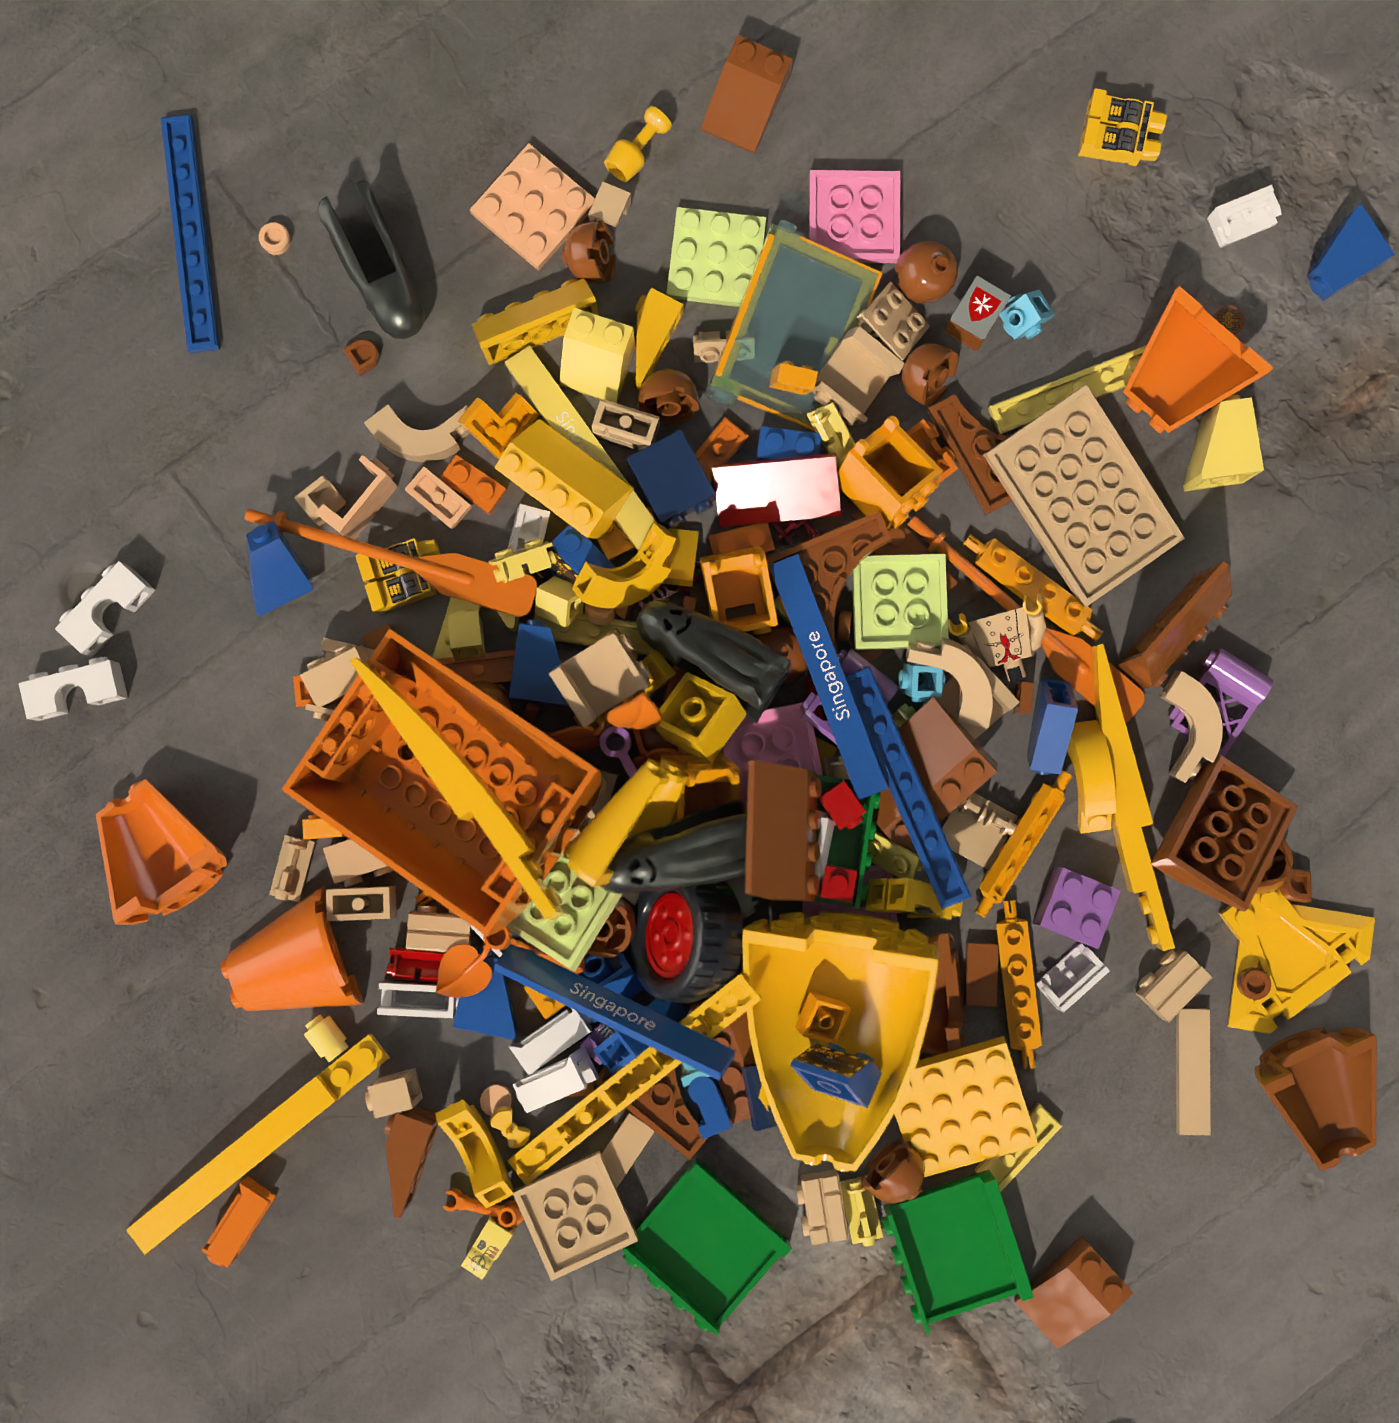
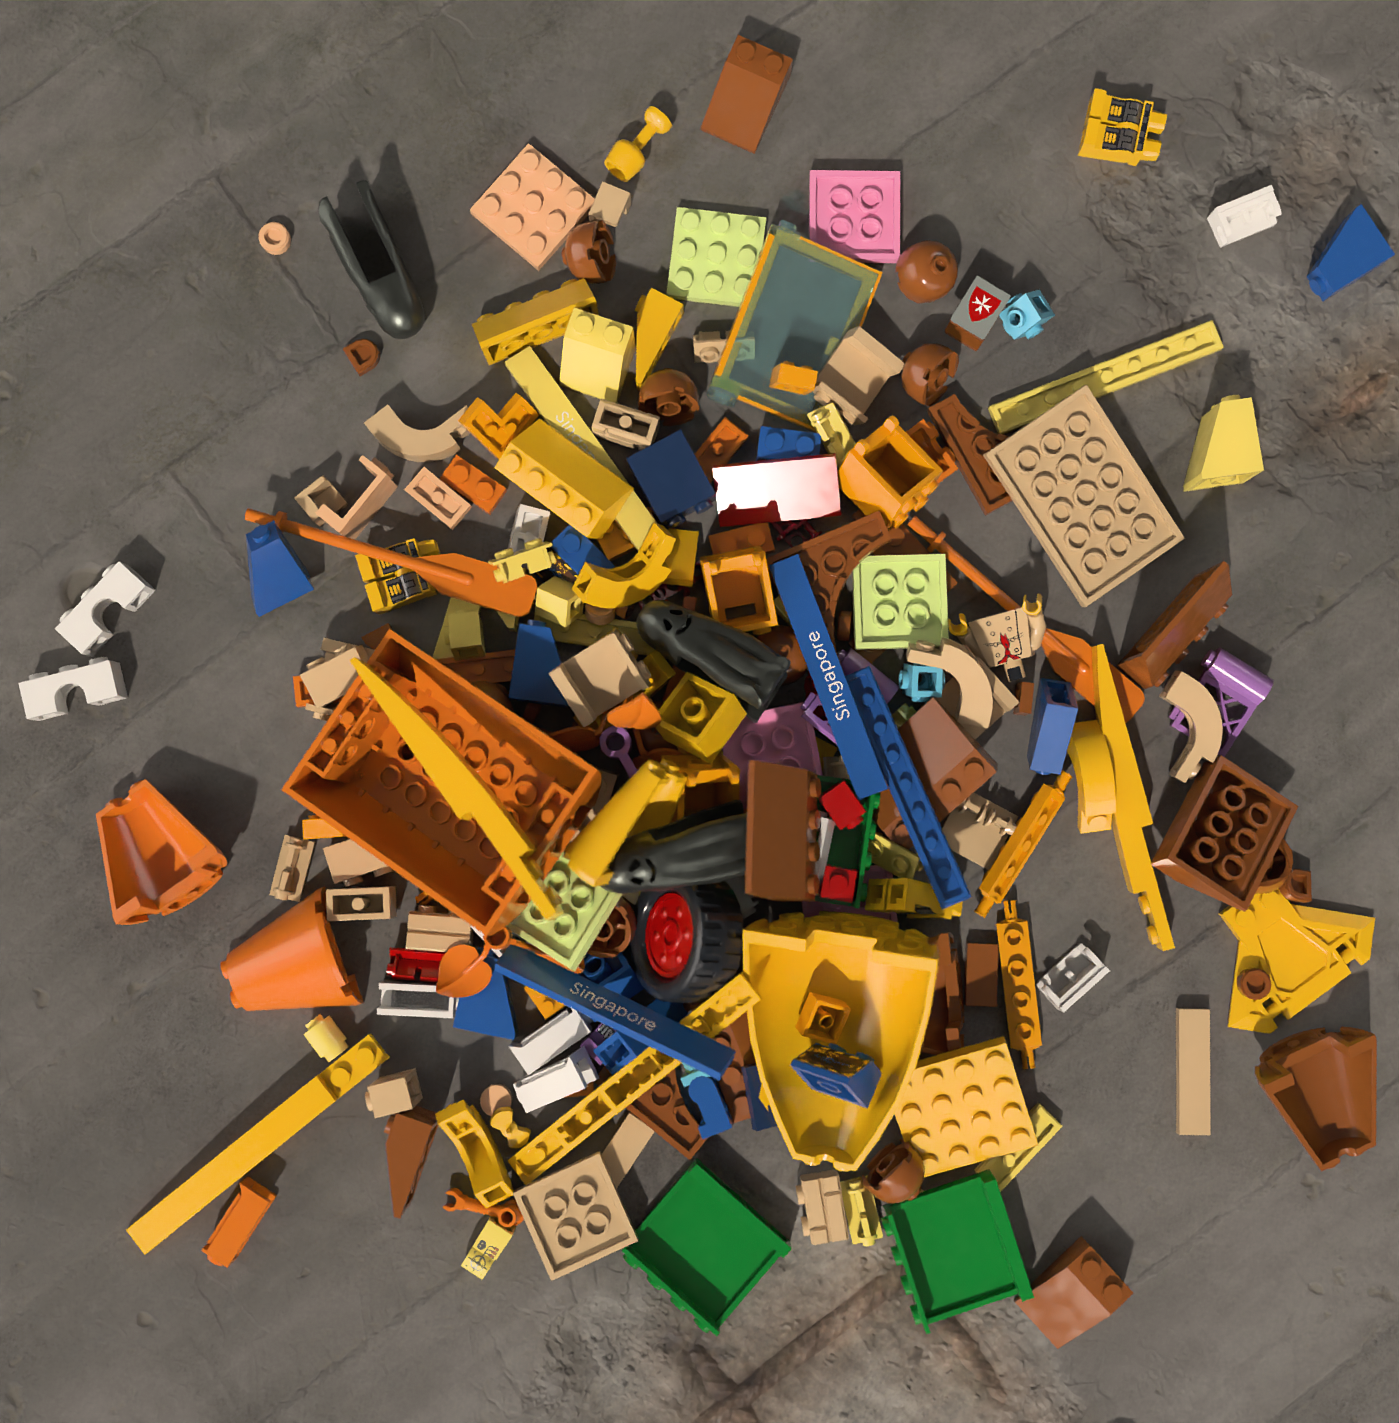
(190, 233): blue tile -> none
(893, 321): tan hinge -> none
(1027, 580): light orange plate -> none
(1076, 907): medium lavender brick -> none
(1172, 984): tan brick -> none
(1189, 366): orange cone -> none
(1230, 318): tile -> none

